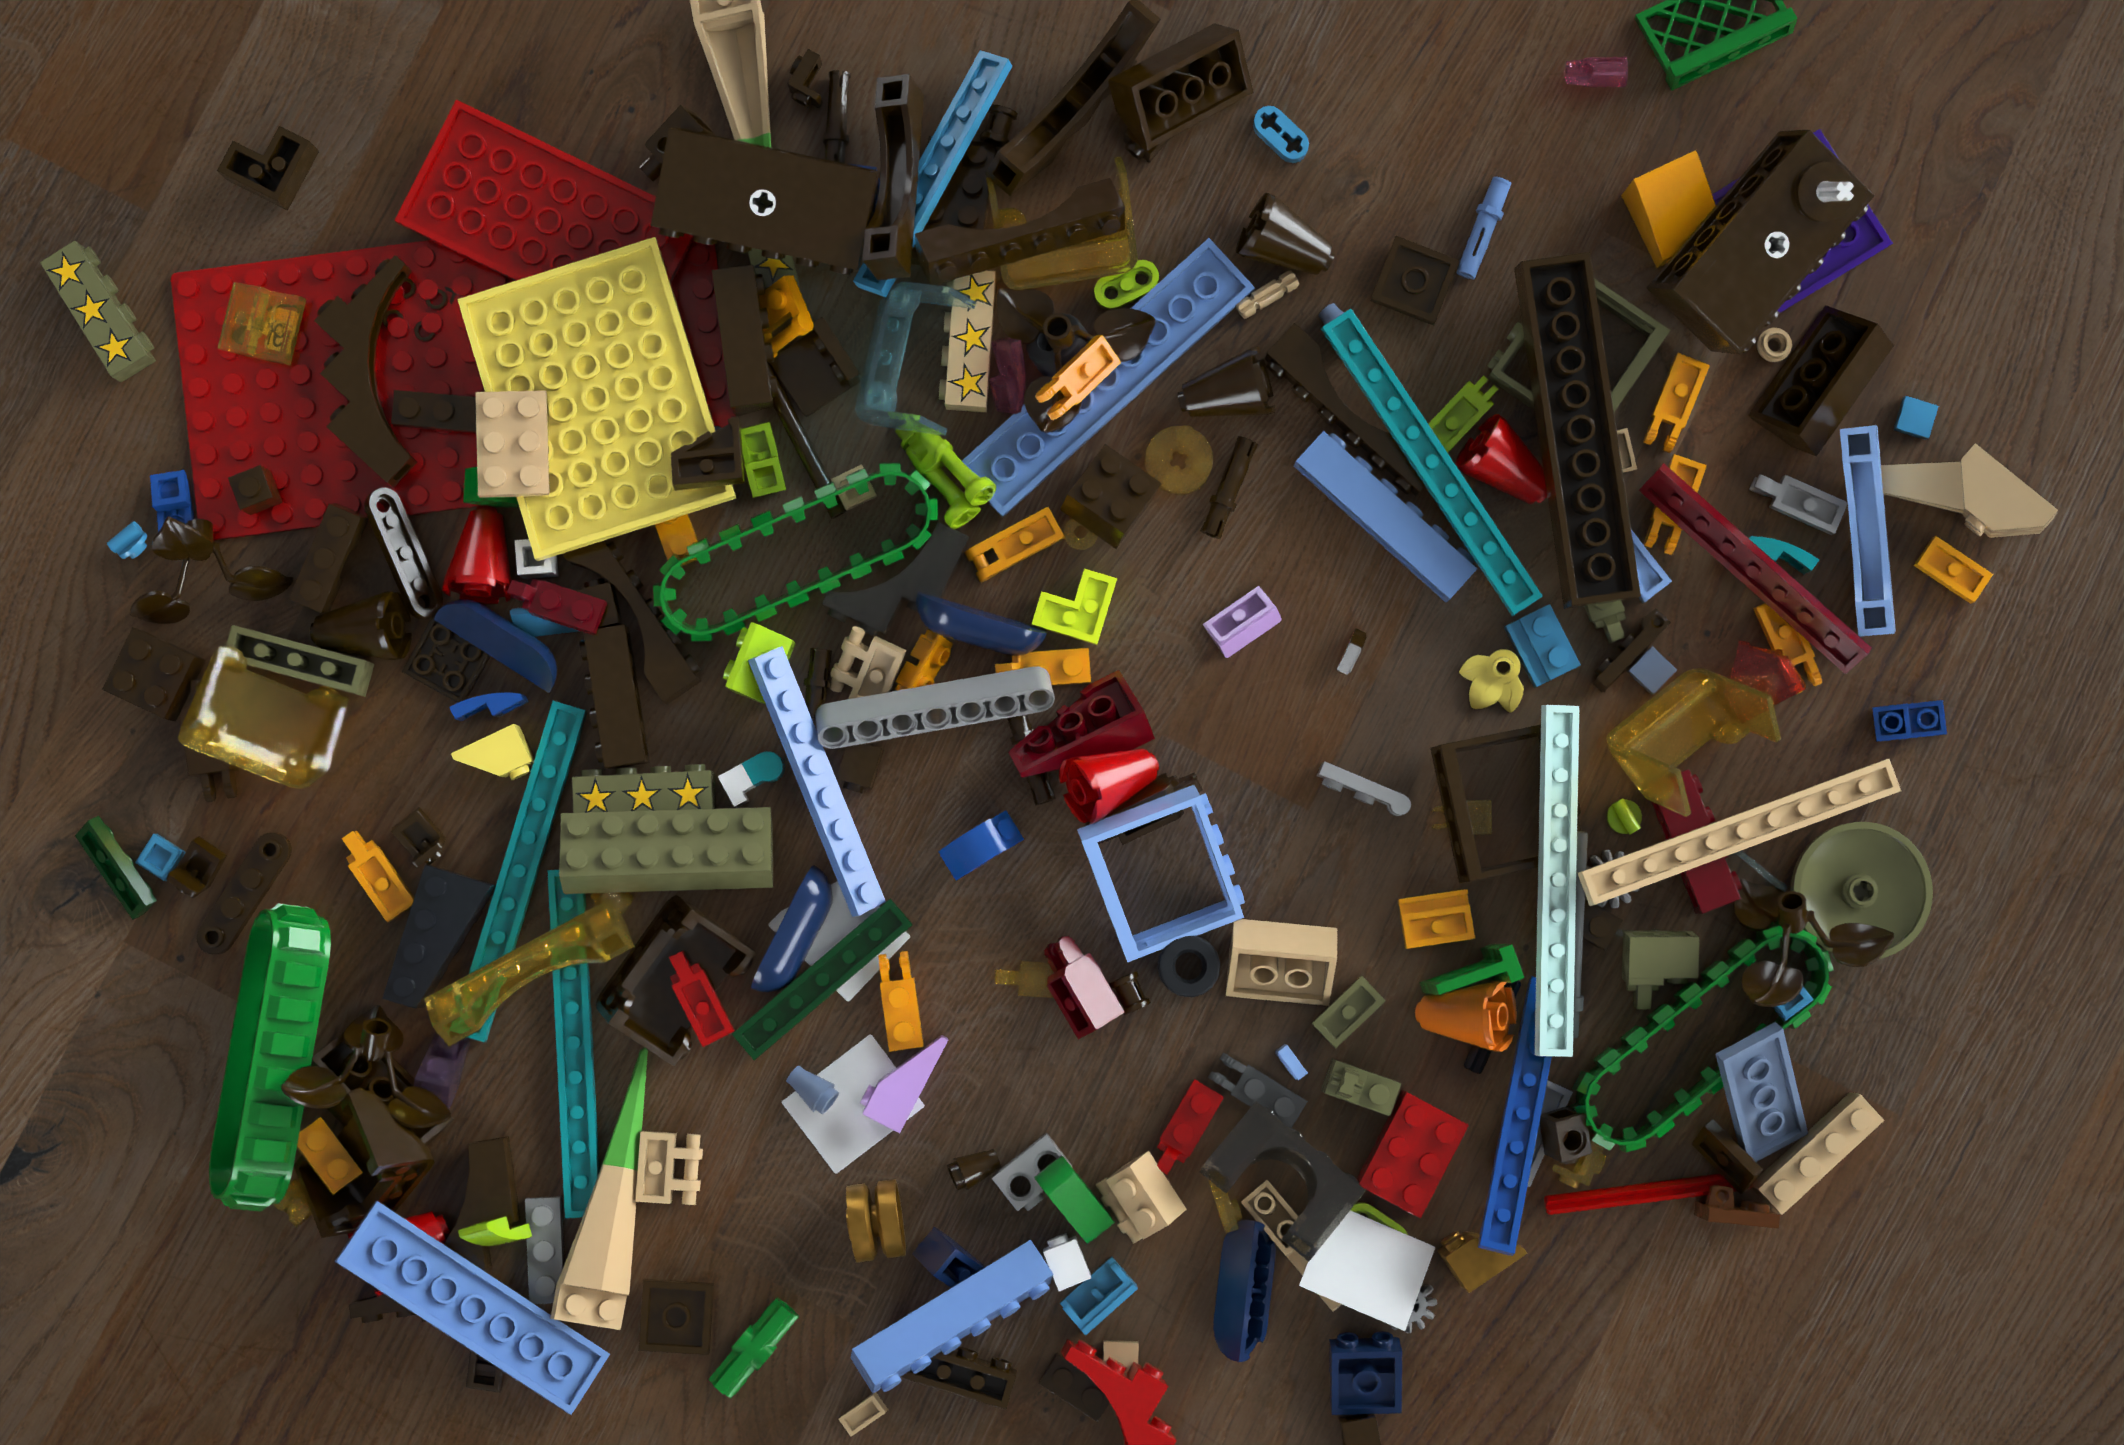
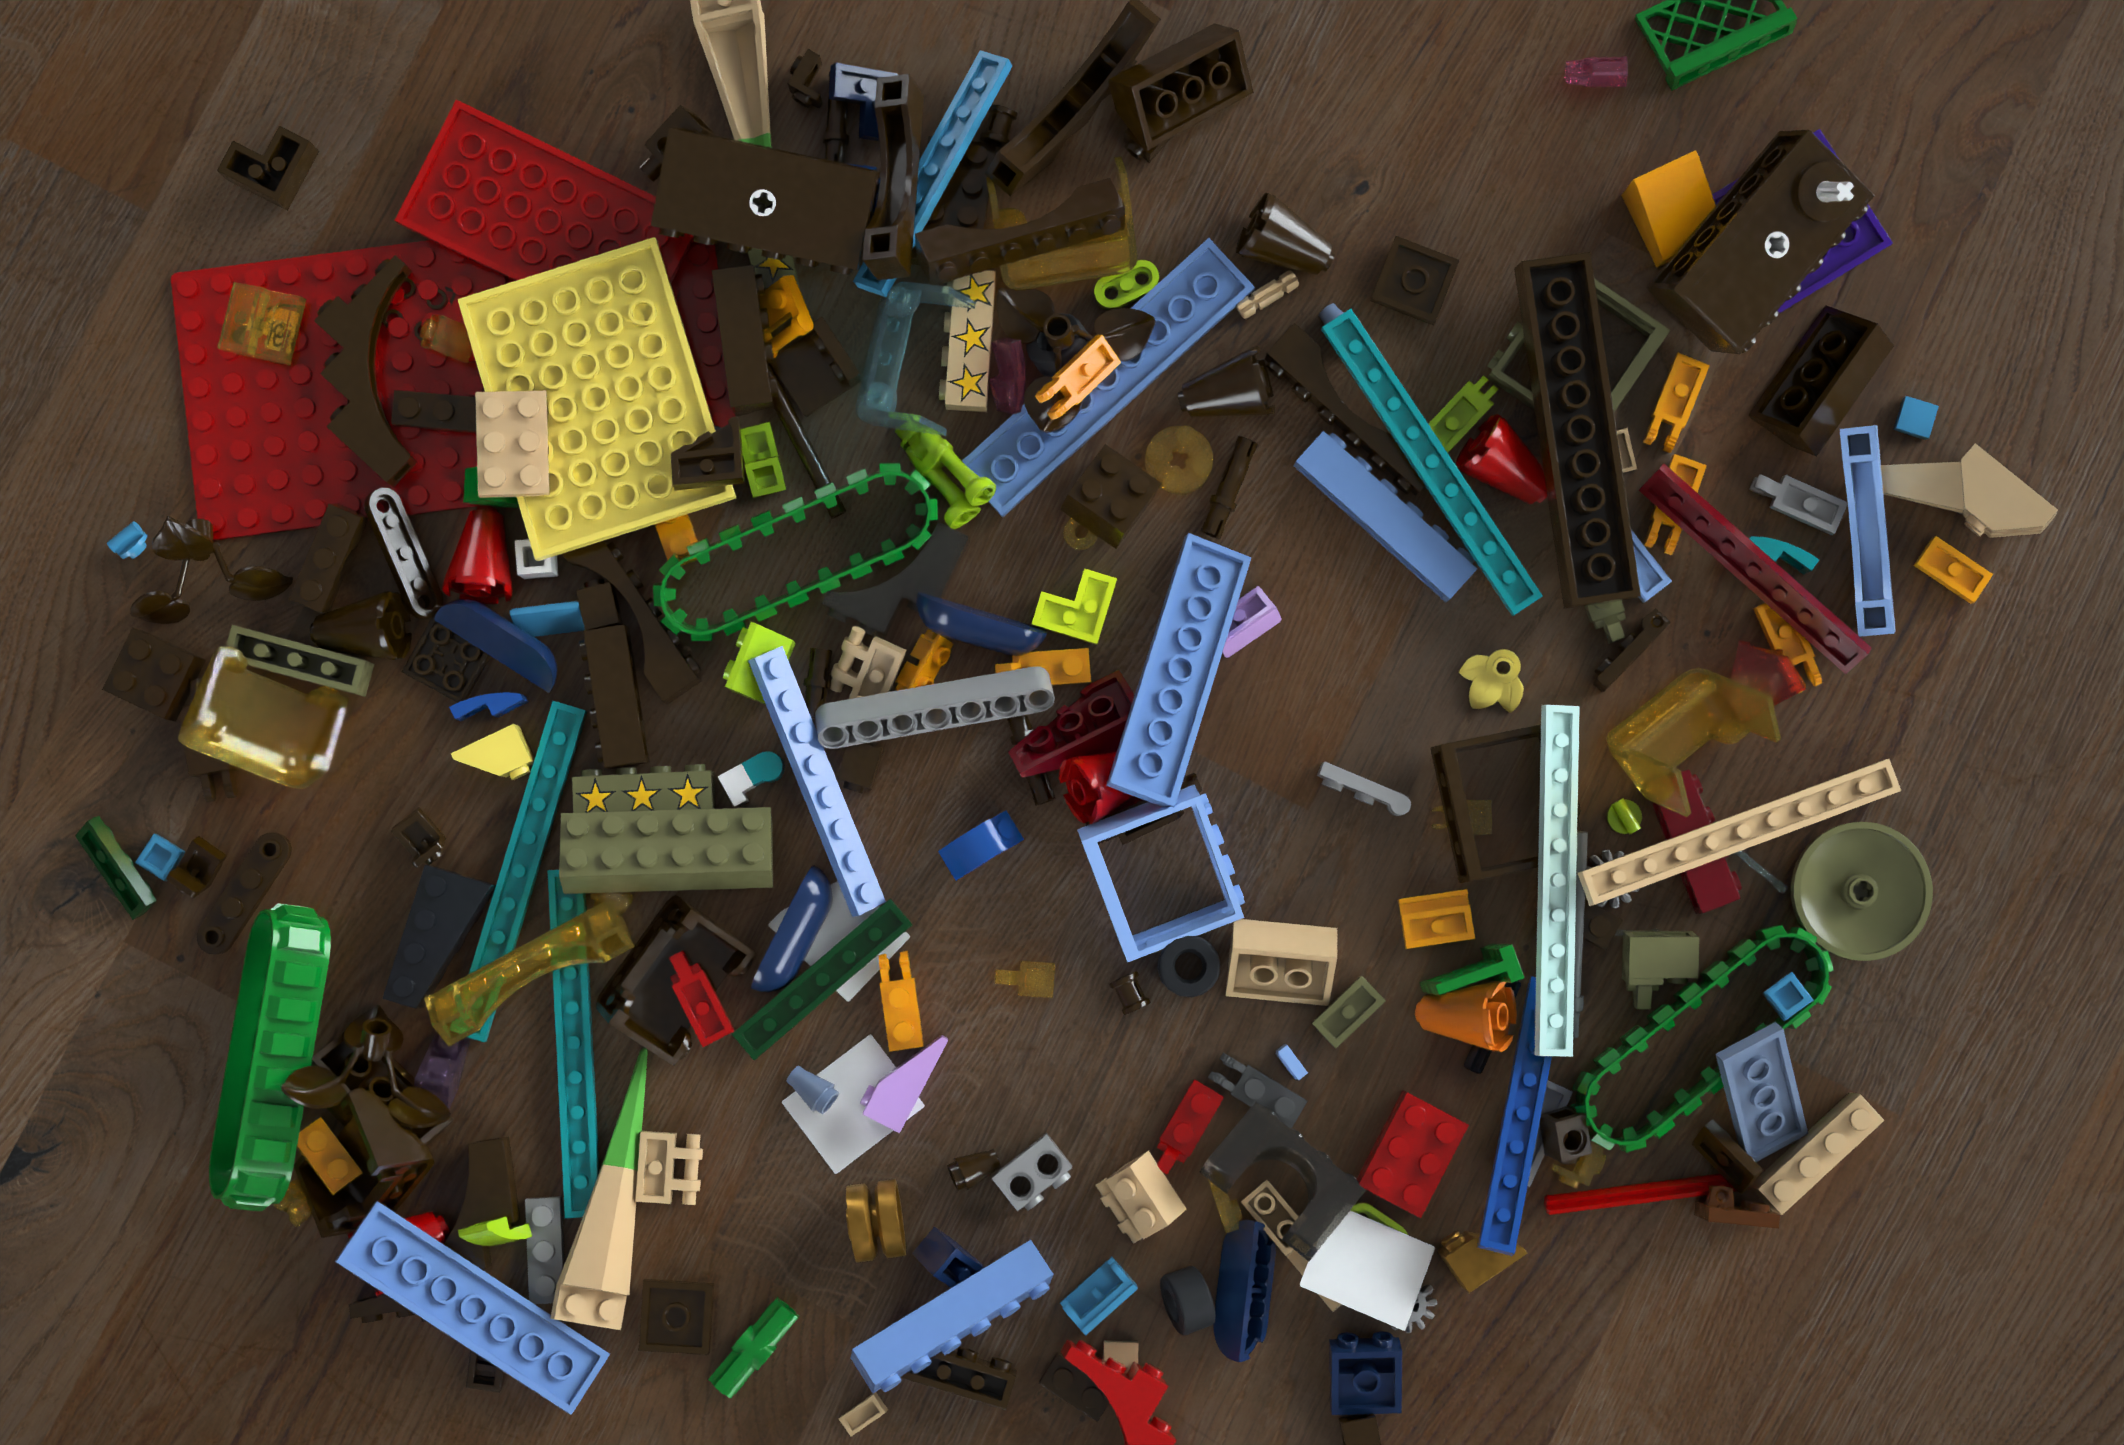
(98, 311): olive brick -> none
(171, 497): blue slope -> none
(255, 490): dark brown brick -> none
(377, 877): light orange hinge -> none
(446, 337): none -> clear yellow bracket
(559, 604): dark red hinge -> none
(851, 497): tan tile -> none
(858, 86): none -> dark blue plate
(1015, 543): light orange plate -> none
(1066, 1261): white brick -> none
(1074, 1199): green beam -> none
(1080, 988): hinge -> none
(1179, 672): none -> medium blue plate
(1187, 1300): none -> black tyre
(1286, 128): dark azure beam -> none
(1352, 651): tile -> none
(1360, 1087): olive hinge -> none
(1488, 214): medium blue pin -> none
(1542, 646): dark azure plate -> none
(1652, 670): sand blue tile -> none
(1776, 984): dark brown plant -> none
(1783, 340): tan plate -> none
(1909, 720): blue slope -> none

